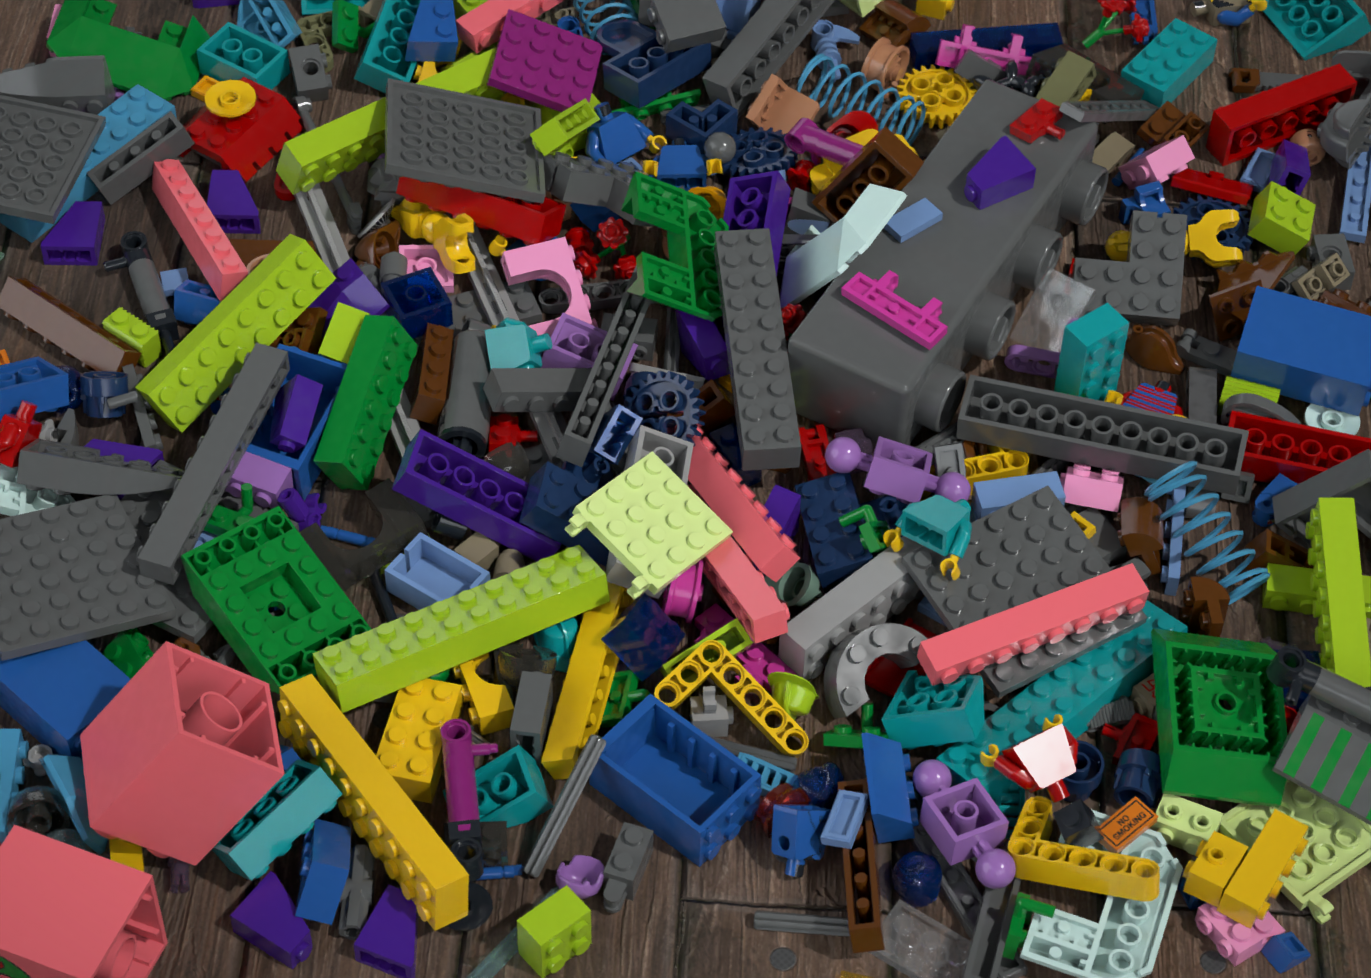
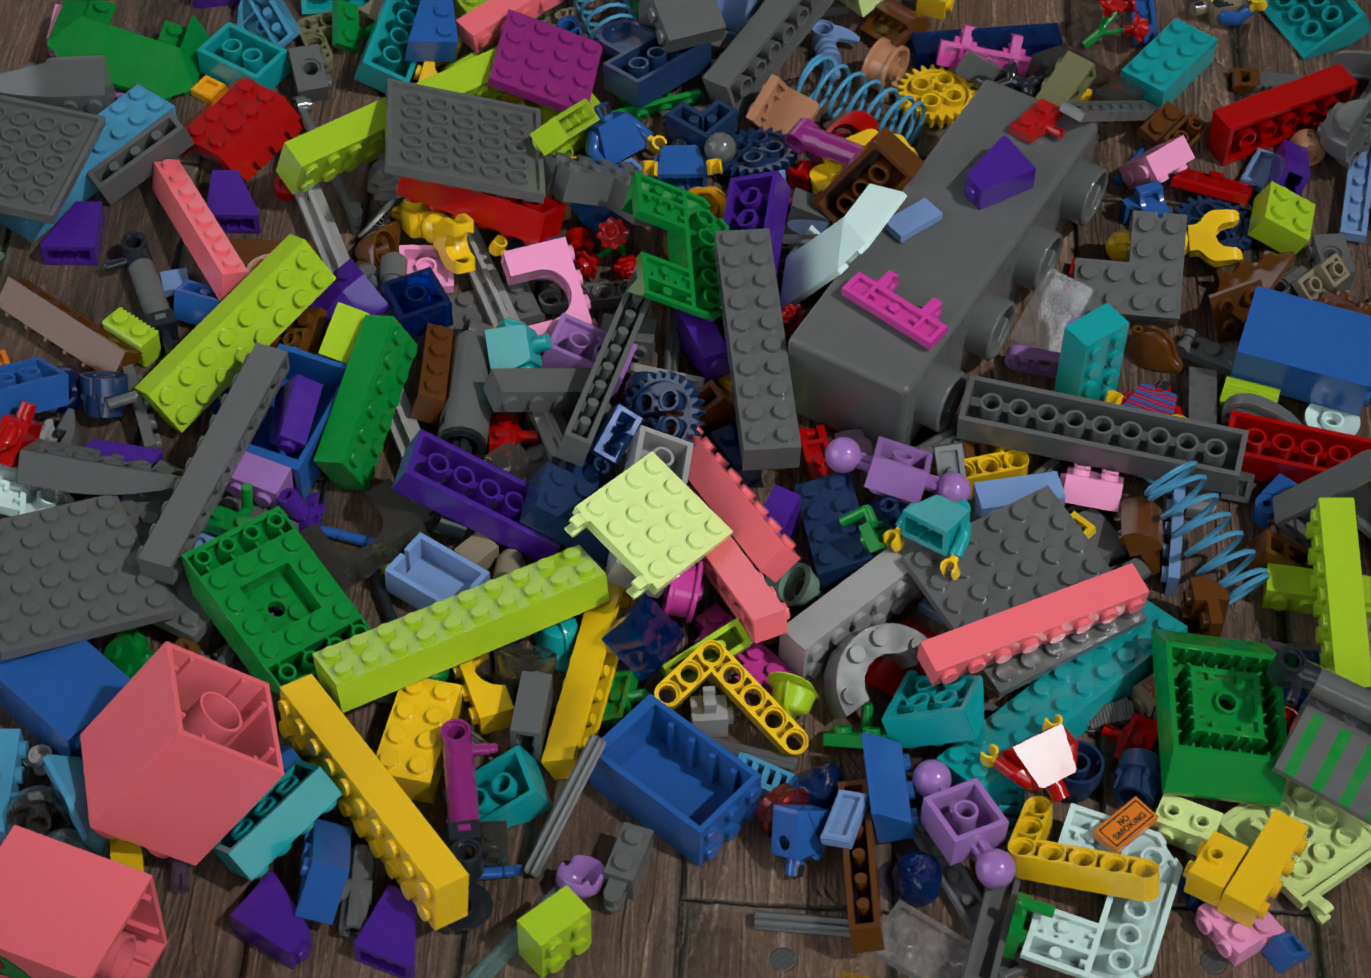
(230, 98): yellow dish -> none
(1078, 824): black brick -> none
(1112, 151): dark tan slope -> none

